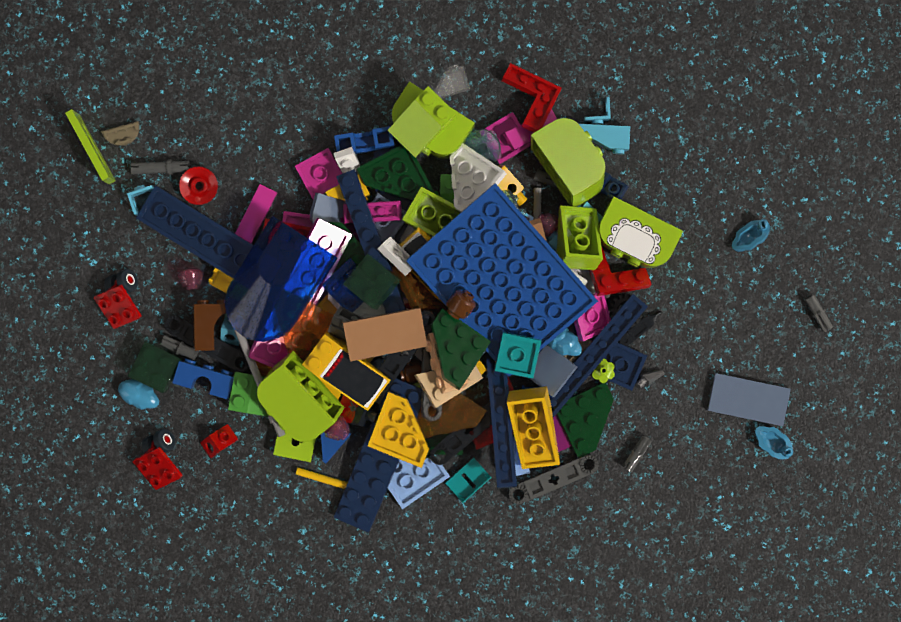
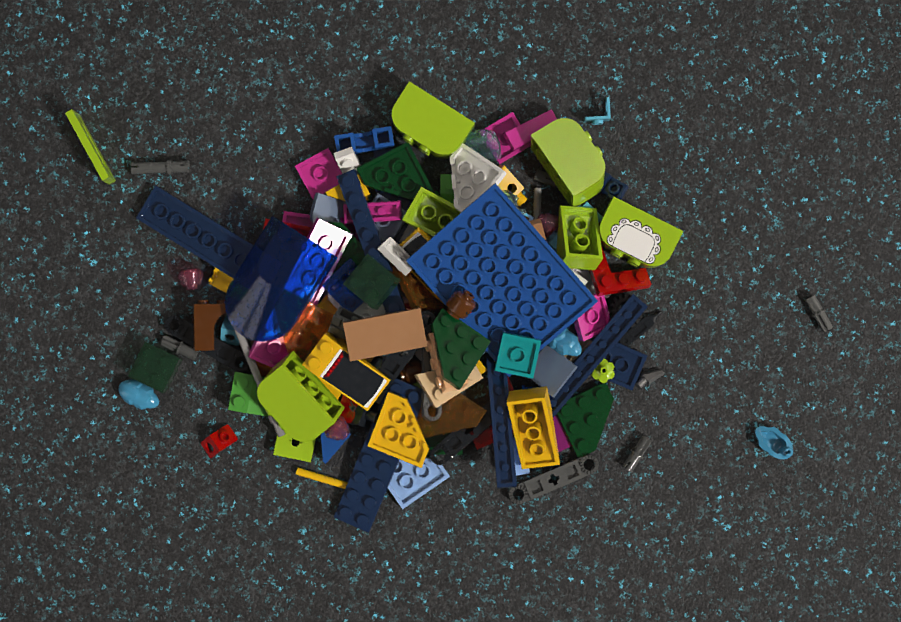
(116, 302): red plate -> none
(123, 134): dark tan tile -> none
(138, 191): medium azure bracket -> none
(155, 463): red plate -> none
(188, 185): red dish -> none
(188, 373): blue arch -> none
(256, 213): dark pink tile -> none
(422, 122): lime slope -> none
(452, 82): clear slope -> none
(476, 474): teal piece -> none
(543, 91): red plate -> none
(609, 136): medium azure slope -> none
(748, 399): sand blue tile -> none
(751, 235): dark azure arm -> none

